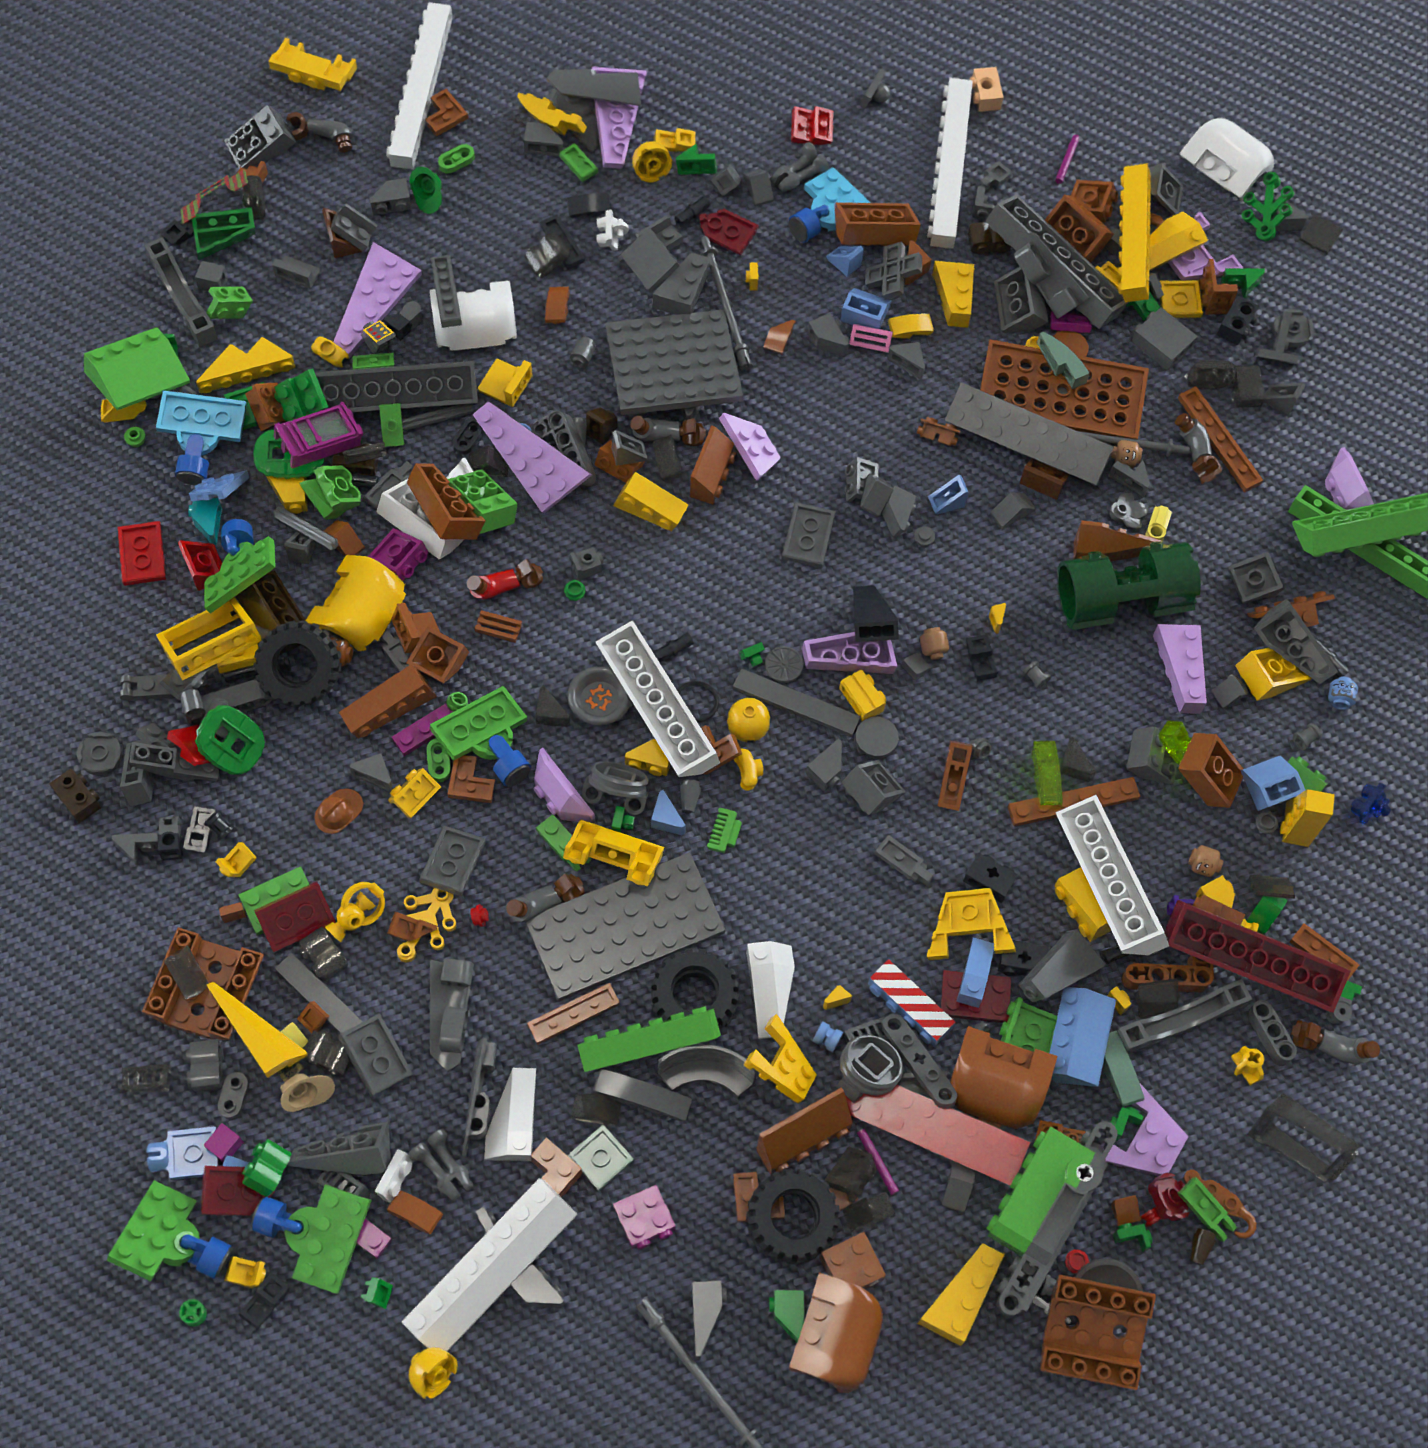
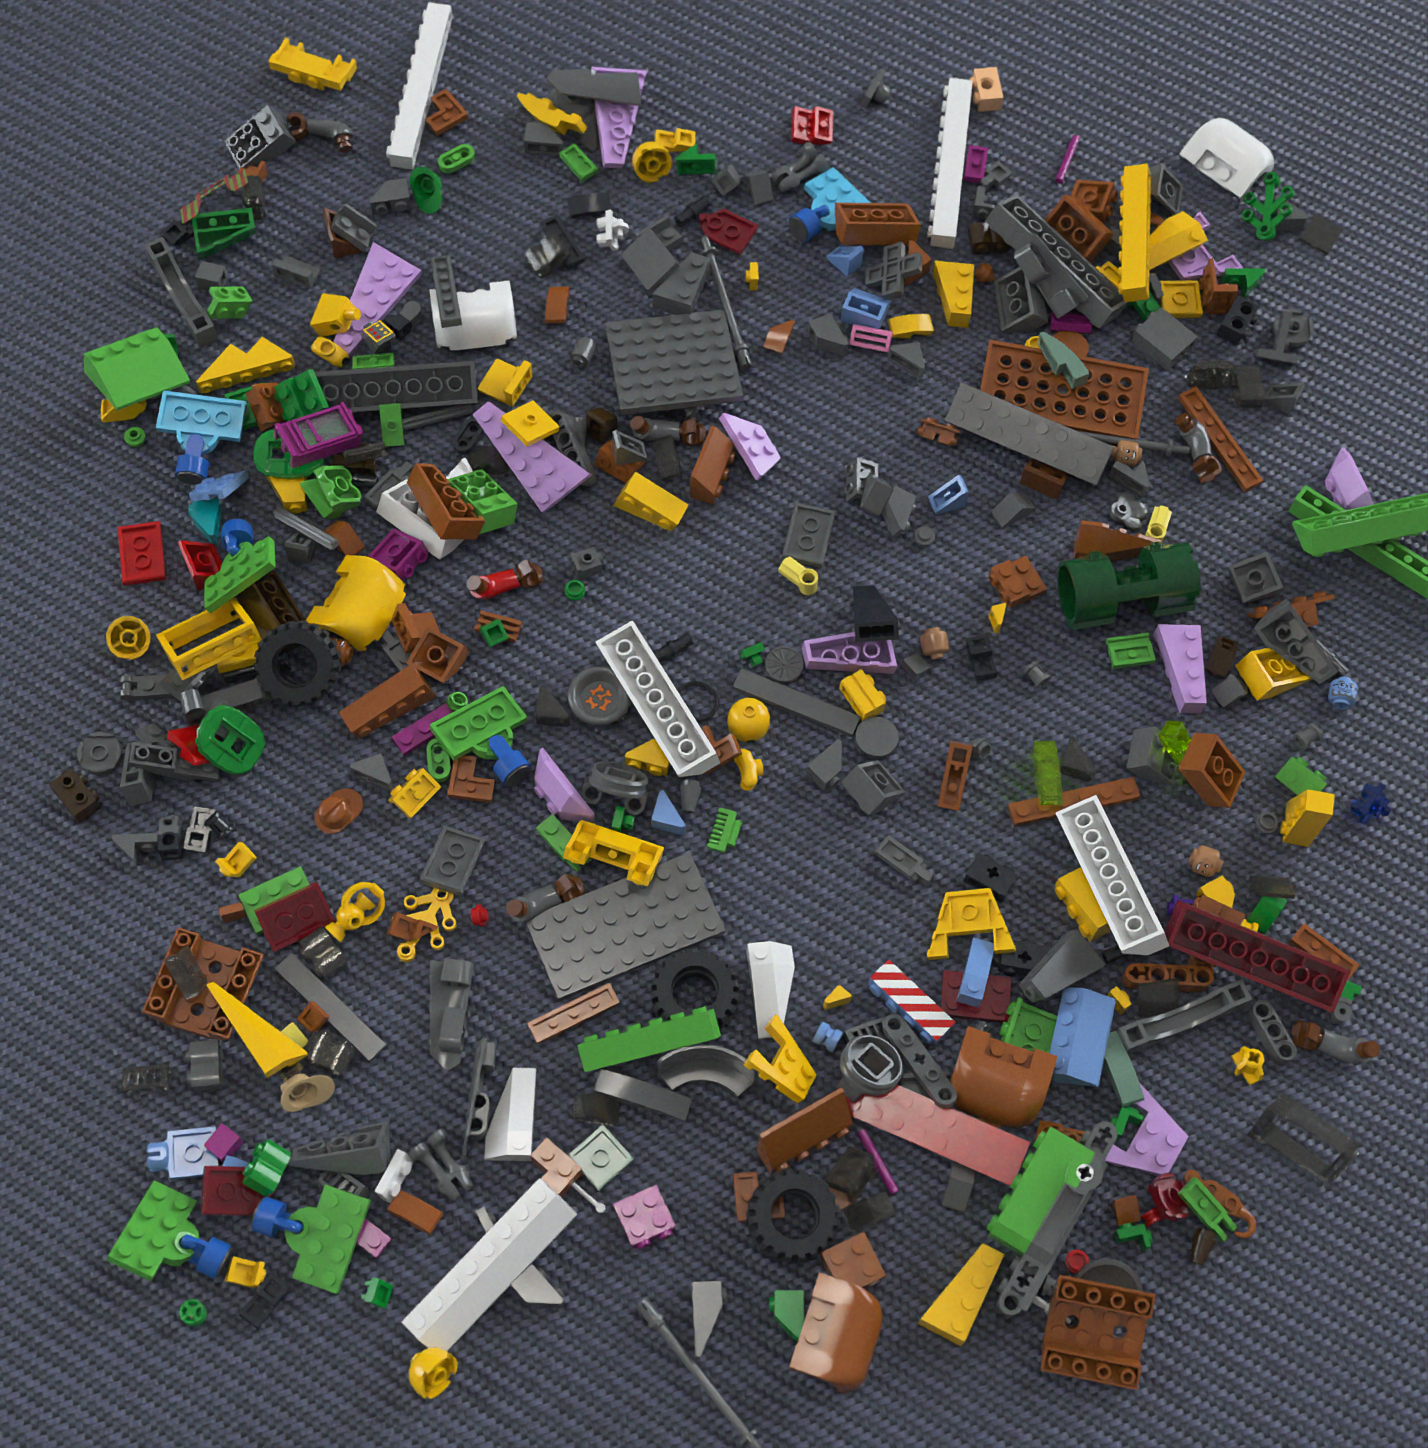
(128, 637): none -> yellow cylinder
(234, 1095): dark grey plate -> none
(334, 315): none -> yellow torso
(375, 1054): dark grey tile -> none
(493, 632): none -> green slope
(529, 423): none -> yellow plate
(599, 1206): none -> white hinge
(798, 575): none -> light yellow piece
(975, 163): none -> magenta plate
(984, 273): none -> dark orange plate
(1016, 581): none -> dark orange plate
(1130, 651): none -> bright green plate
(1221, 656): none -> dark brown slope
(1272, 782): medium blue slope -> none

